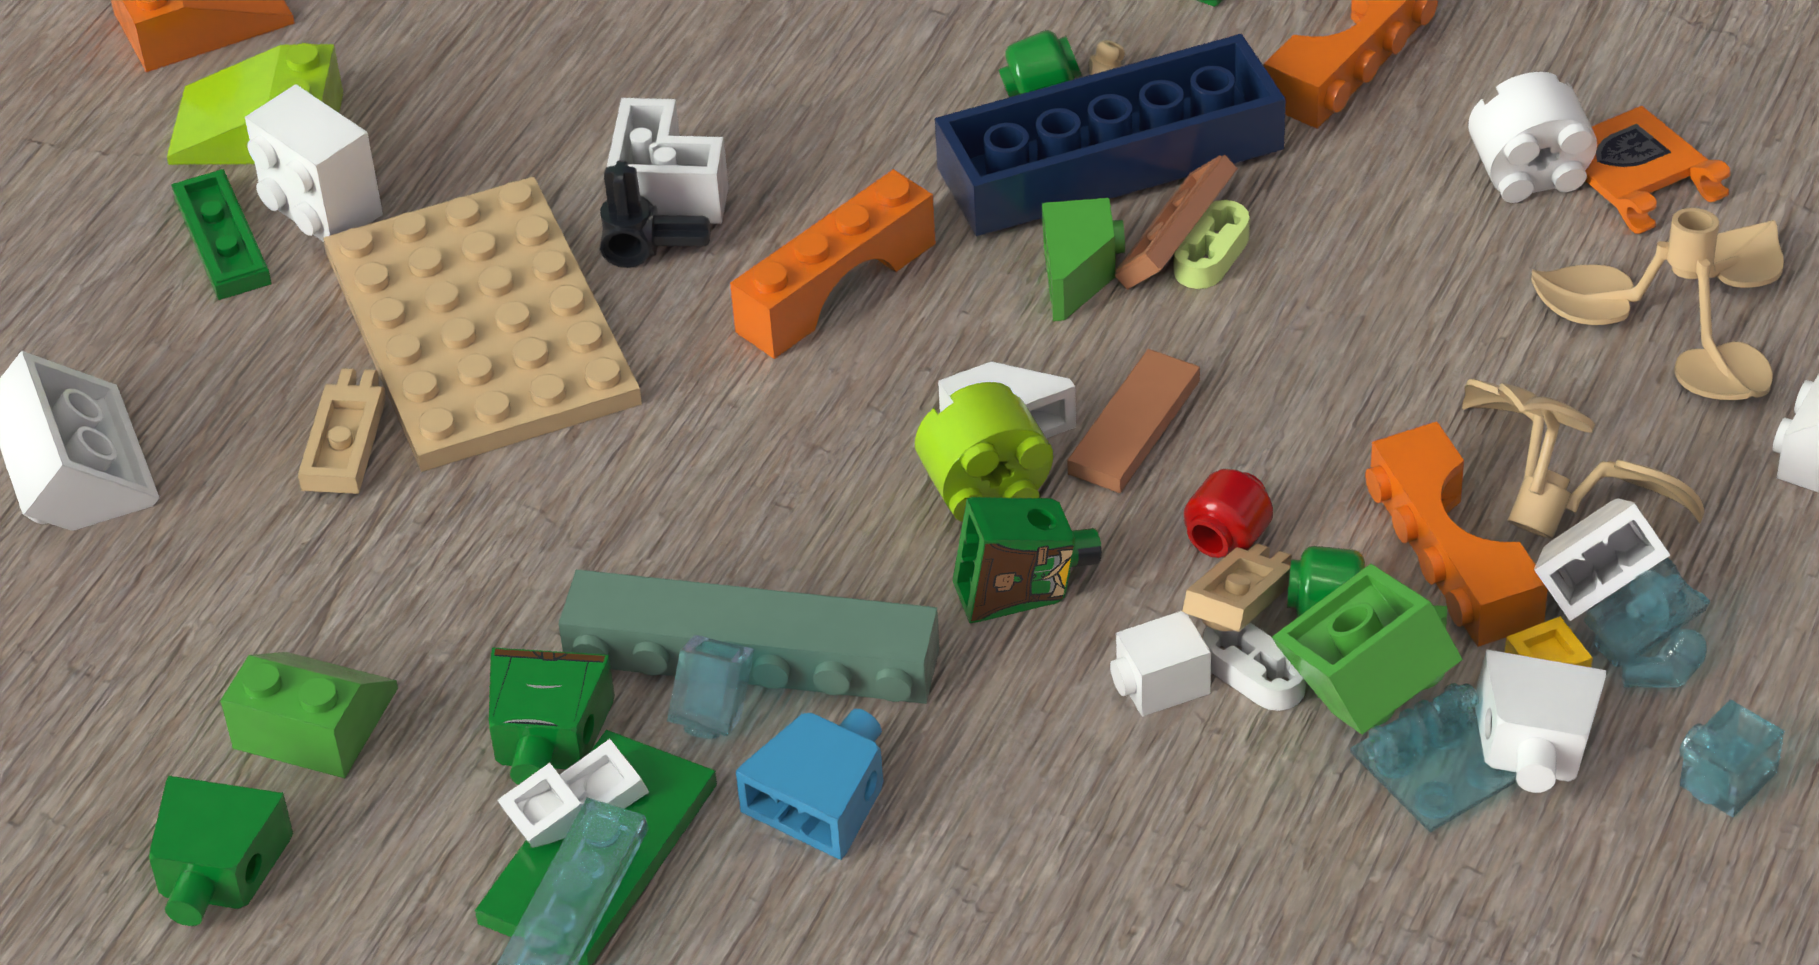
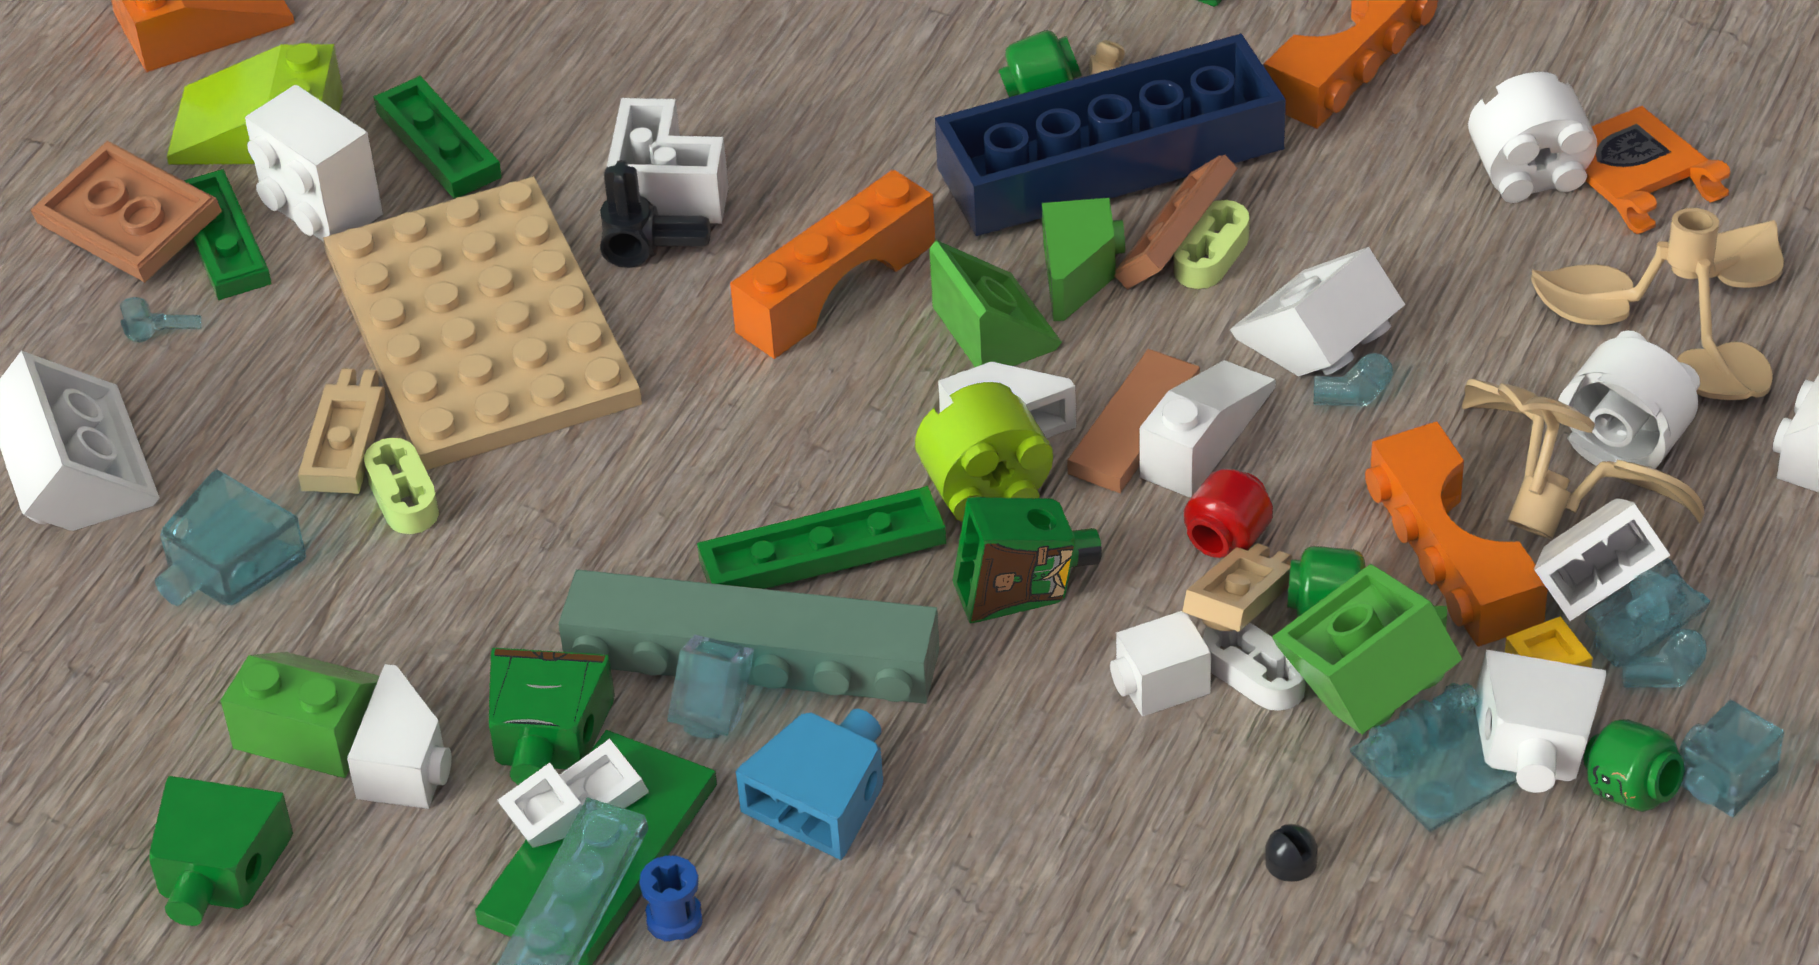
(126, 211): none -> nougat tile
(141, 324): none -> clear light blue hand
(227, 543): none -> clear light blue torso
(398, 746): none -> white slope
(411, 482): none -> yellowish green beam
(437, 137): none -> green plate
(670, 890): none -> blue bush
(824, 541): none -> green plate
(987, 309): none -> bright green slope
(1199, 425): none -> white slope
(1283, 857): none -> black hinge
(1323, 315): none -> white slope
(1358, 385): none -> clear light blue arm
(1633, 765): none -> green head
(1634, 398): none -> white brick

